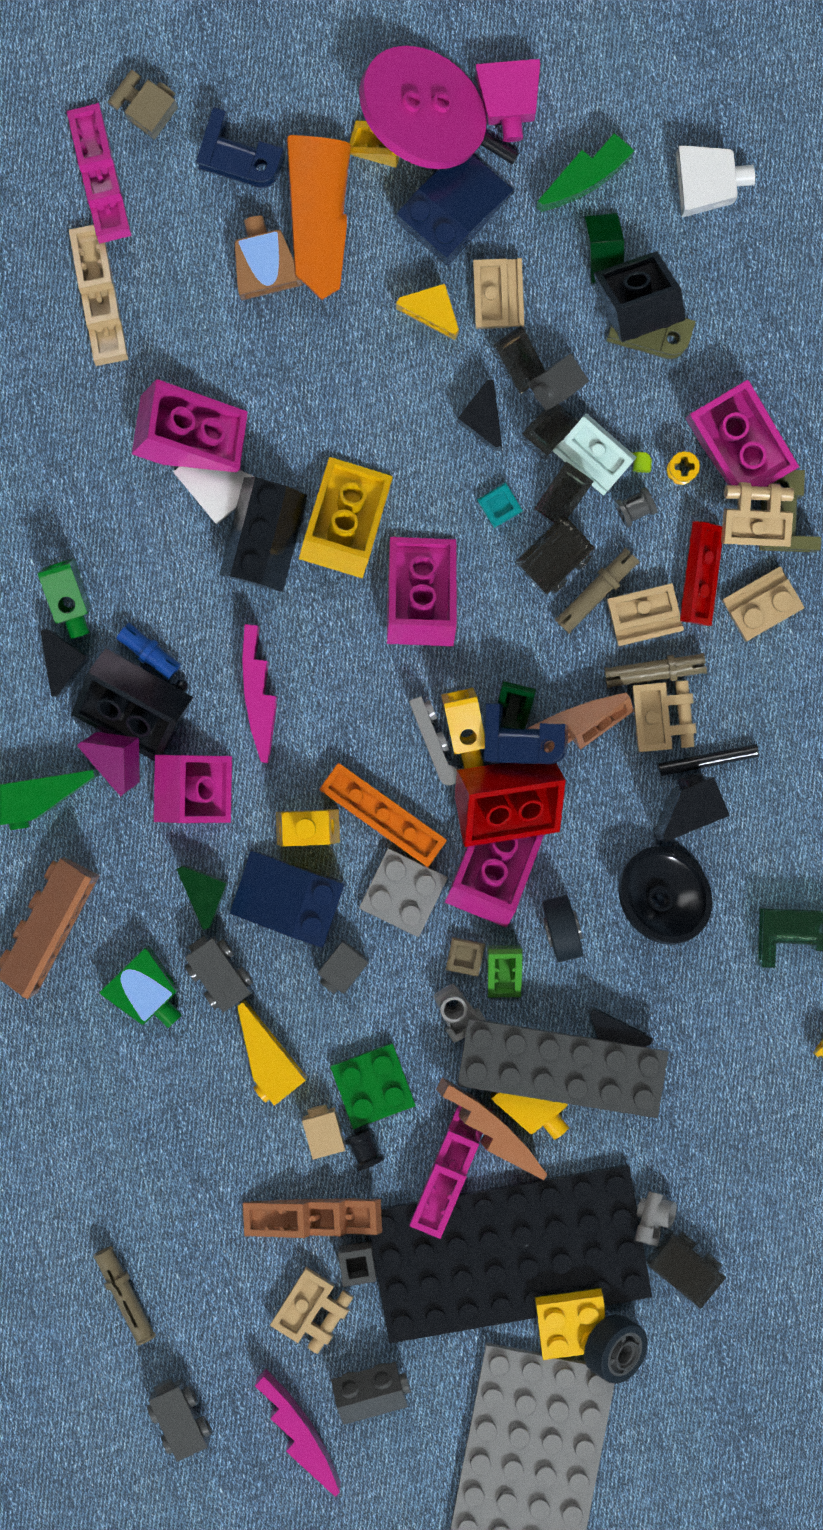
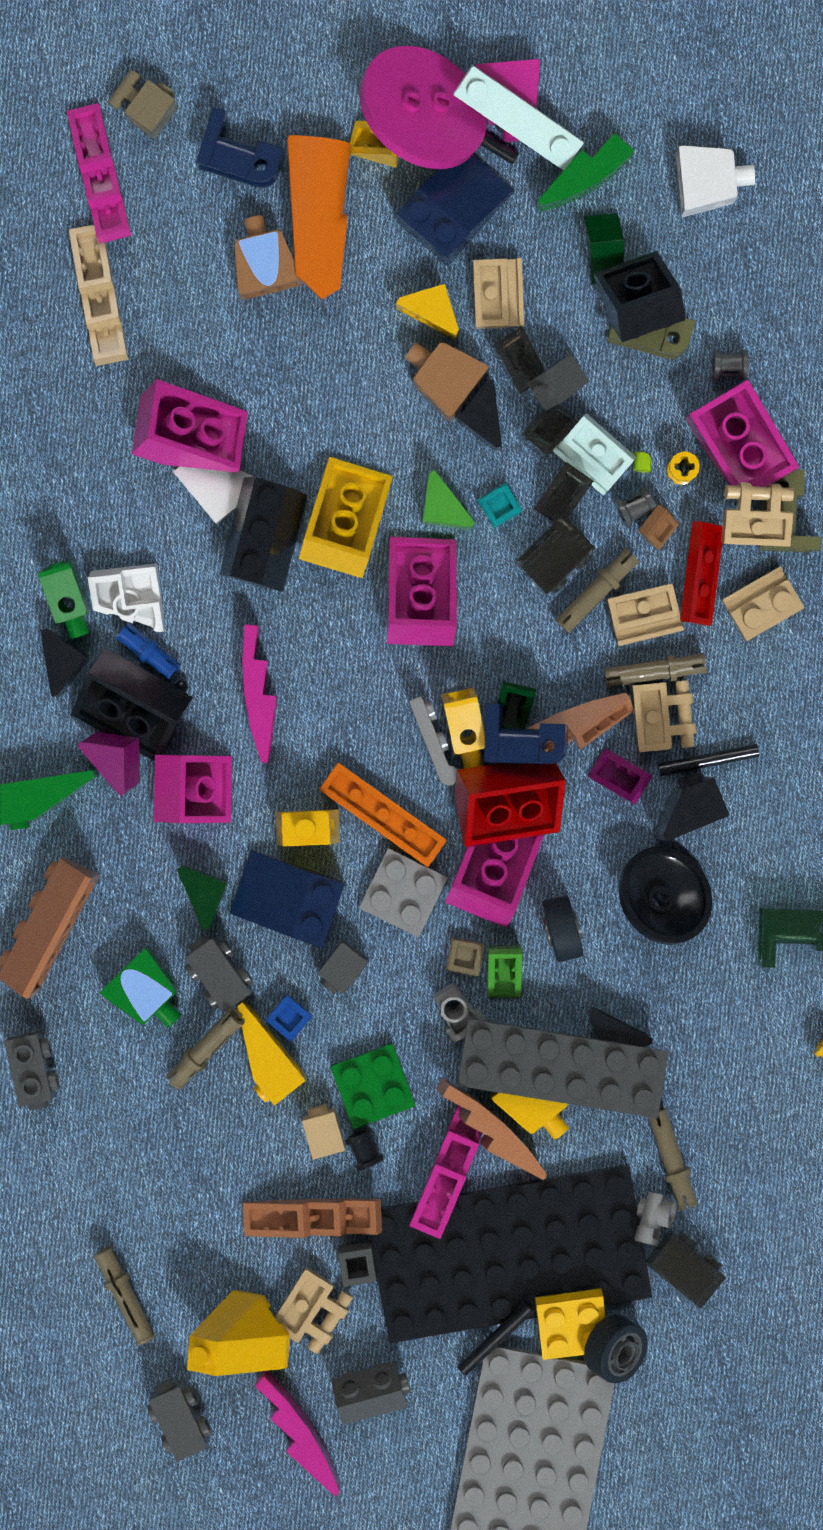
(31, 1069): none -> dark grey brick
(129, 593): none -> white slope
(198, 1057): none -> dark tan pin
(239, 1338): none -> yellow slope
(289, 1017): none -> blue plate
(443, 507): none -> bright green slope
(446, 376): none -> medium nougat torso
(496, 1338): none -> black bar
(518, 117): none -> light aqua plate
(620, 776): none -> magenta slope
(658, 527): none -> medium nougat tile
(672, 1159): none -> dark tan pin
(730, 364): none -> dark grey bush

